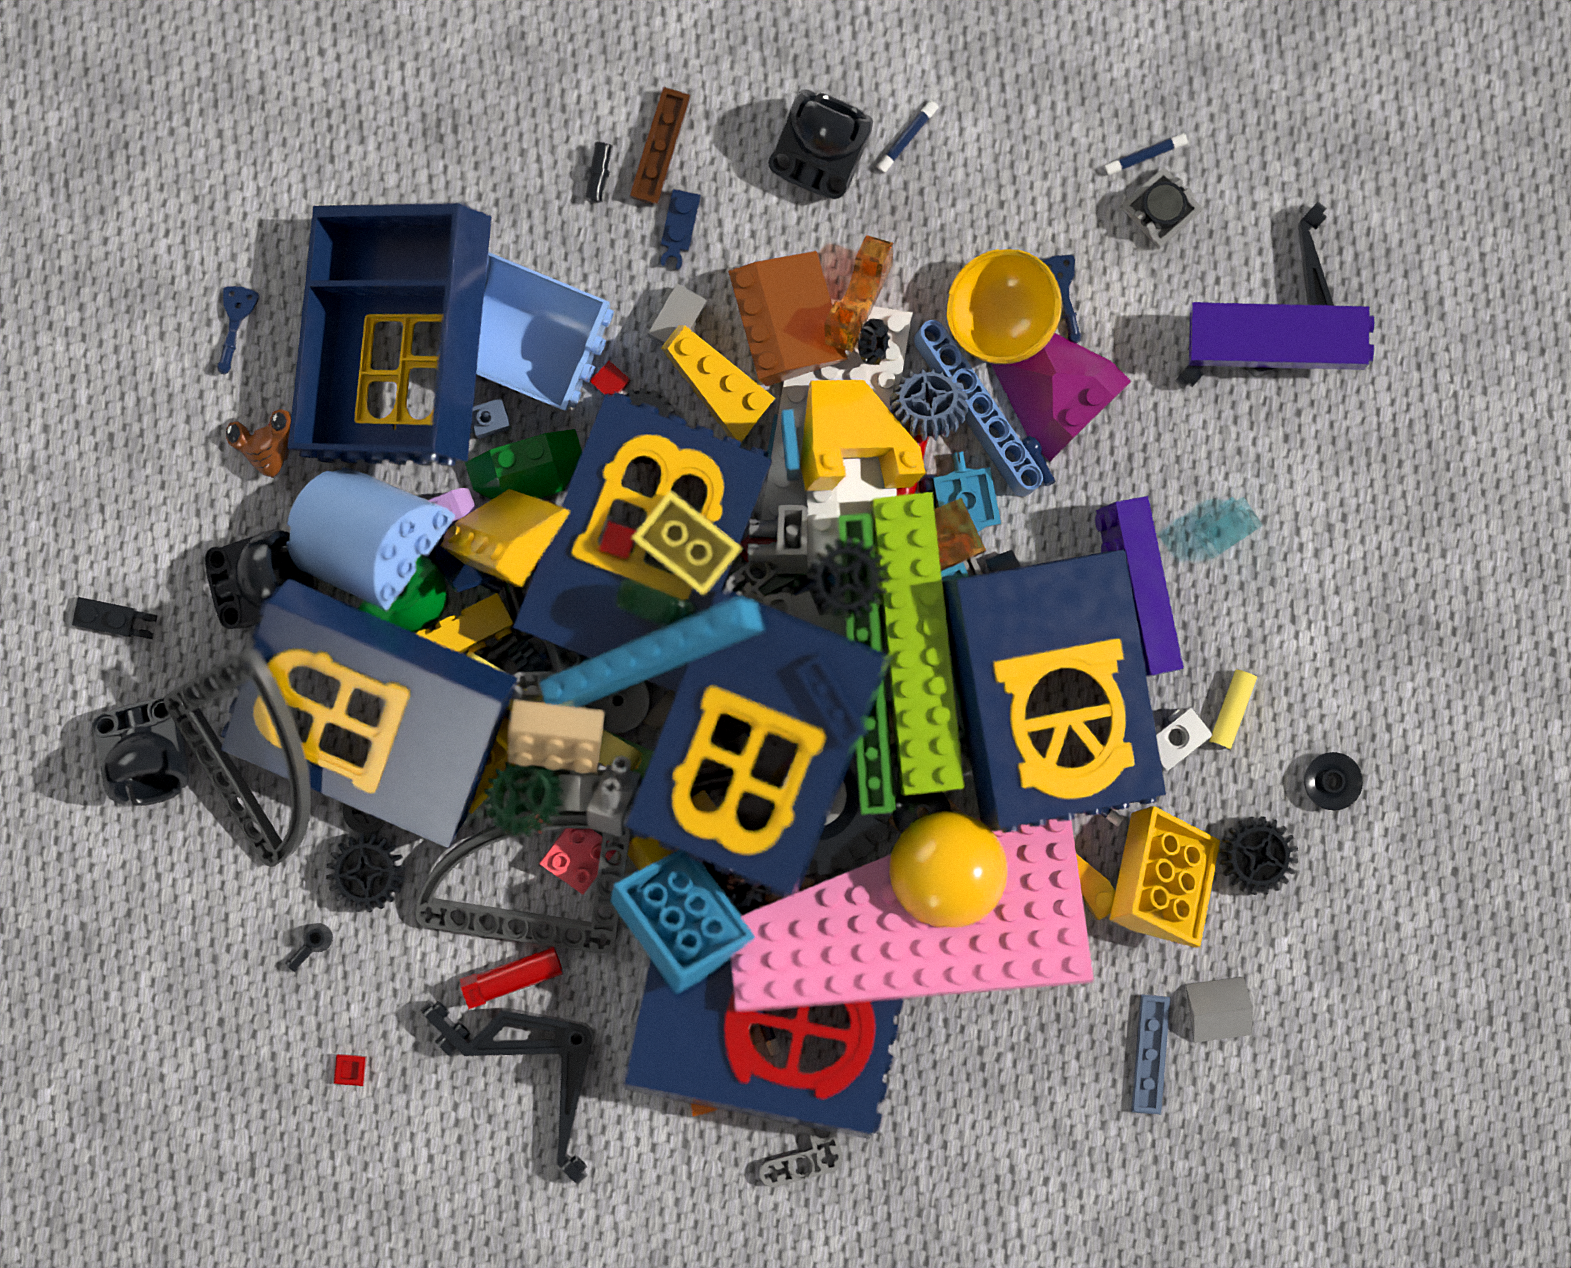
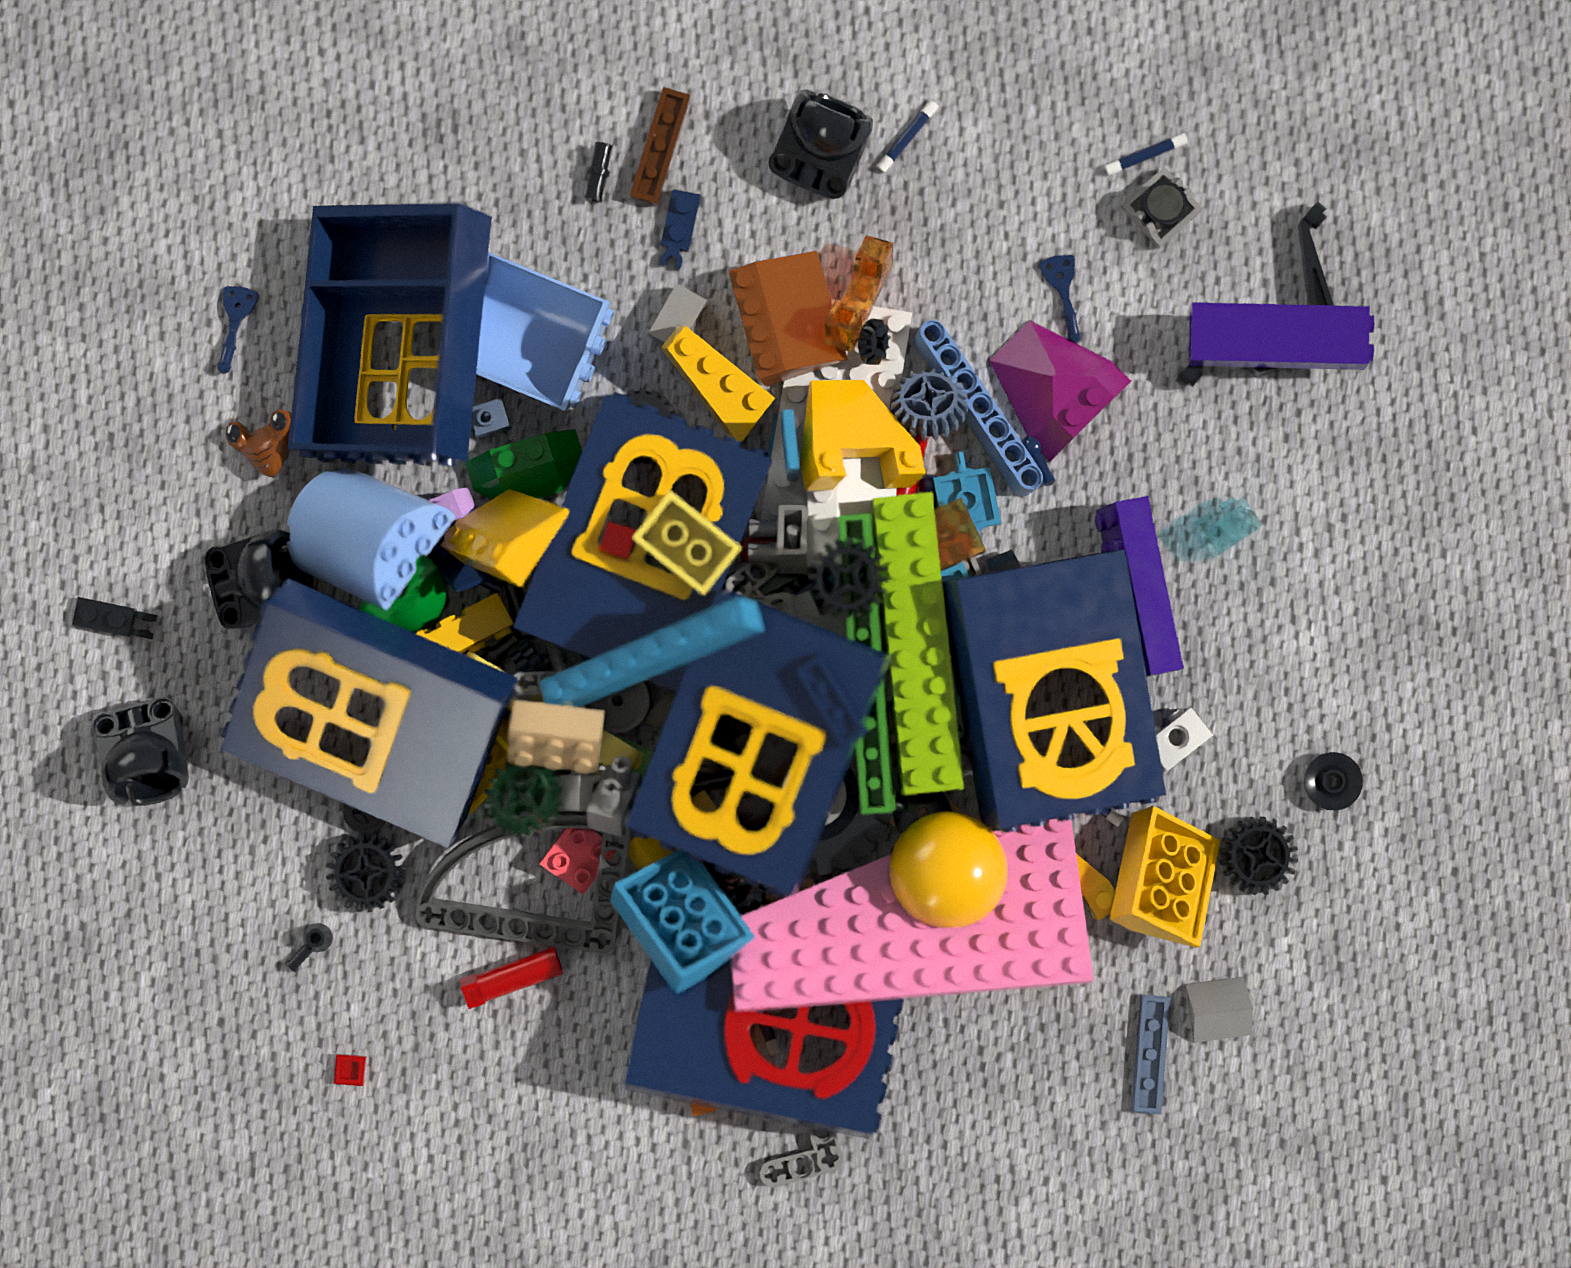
(184, 701): dark grey beam -> none
(573, 1066): black piece -> none
(609, 379): red tile -> none
(653, 603): clear green gear -> none
(1004, 306): yellow piece -> none
(1233, 708): light yellow piece -> none

